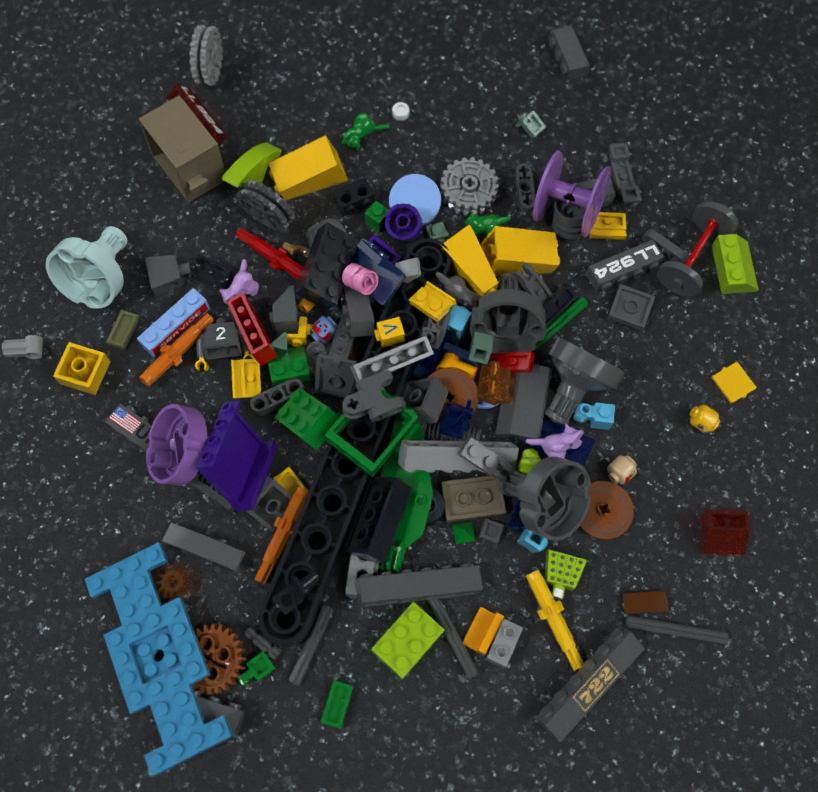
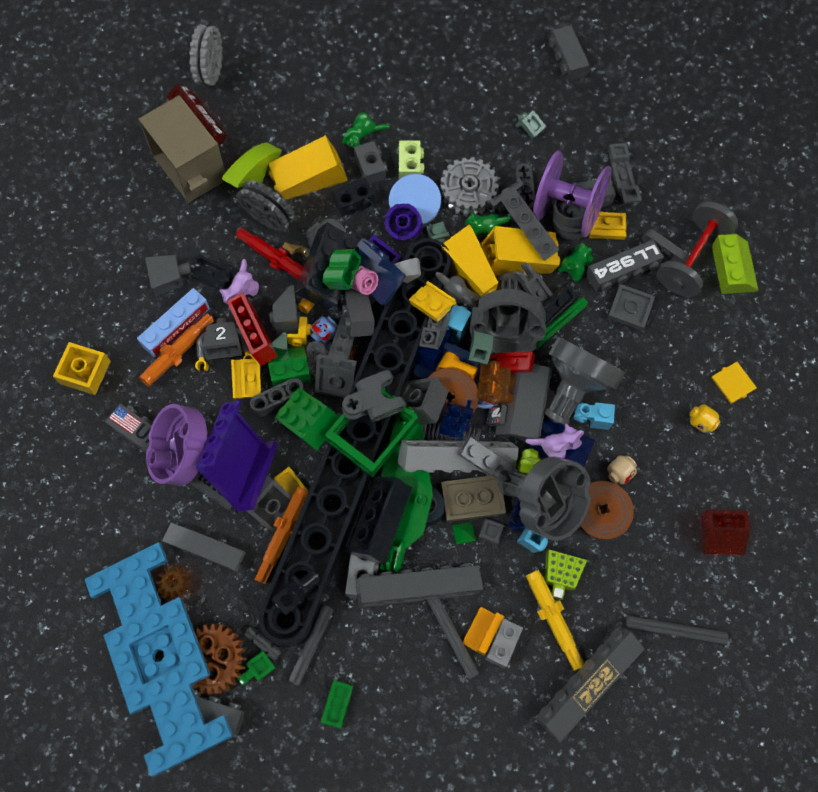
(30, 347): light grey piece -> none
(88, 270): light aqua piece -> none
(123, 329): olive tile -> none
(342, 269): none -> green brick
(370, 153): none -> dark grey brick
(375, 216): green brick -> none
(389, 332): yellow brick -> none
(393, 359): light grey brick -> none
(400, 111): white tile -> none
(407, 640): lime brick -> none
(410, 160): none -> yellowish green brick
(496, 415): none -> dark grey tile
(512, 200): none -> dark grey bracket
(576, 262): none -> green animal
(645, 602): reddish brown slope -> none

